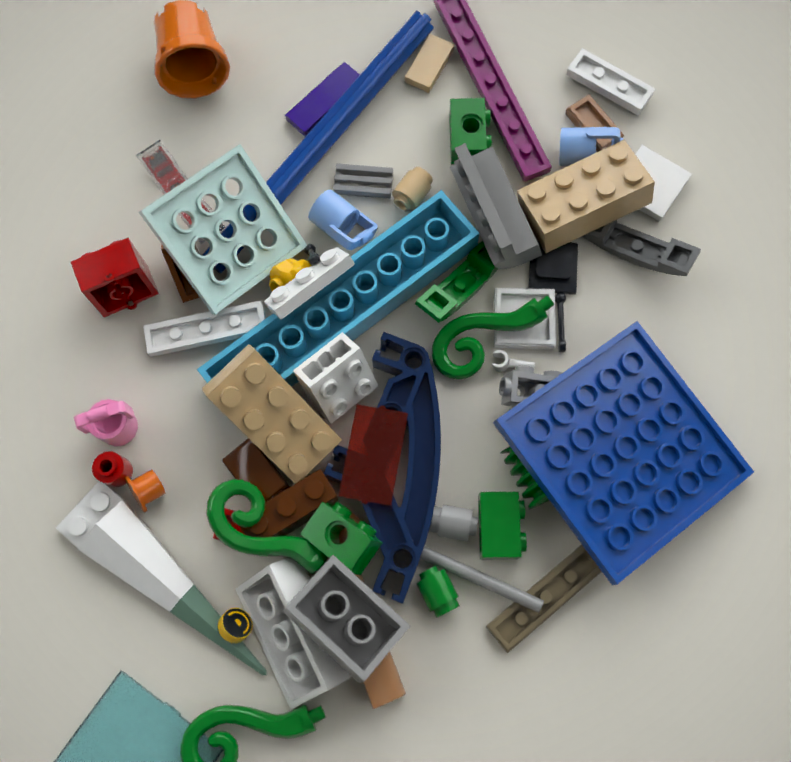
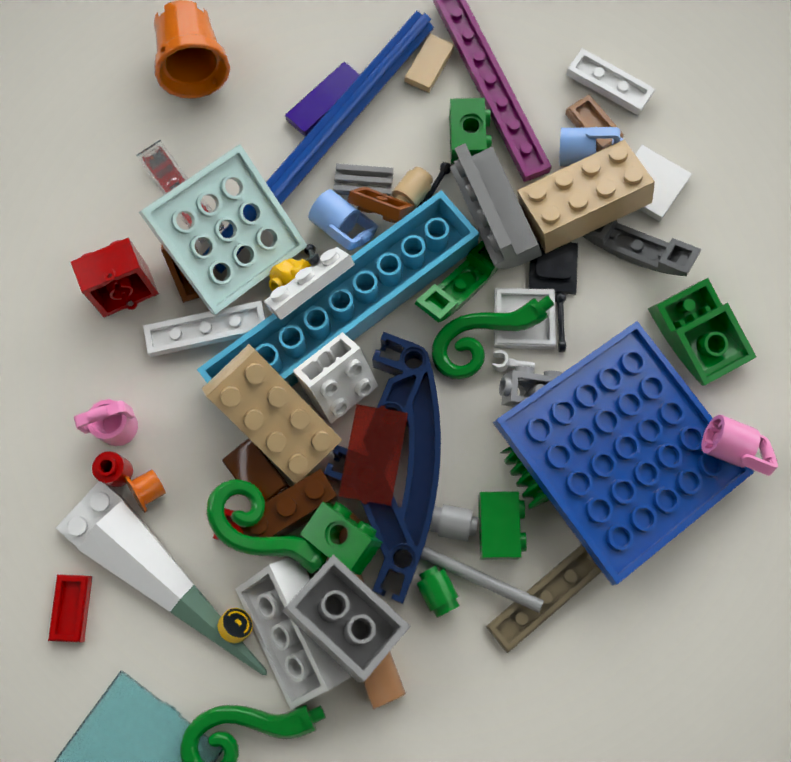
(70, 608): none -> red tile
(377, 202): none -> dark orange plate
(444, 169): none -> black hinge
(702, 332): none -> green slope
(738, 445): none -> bright pink piece

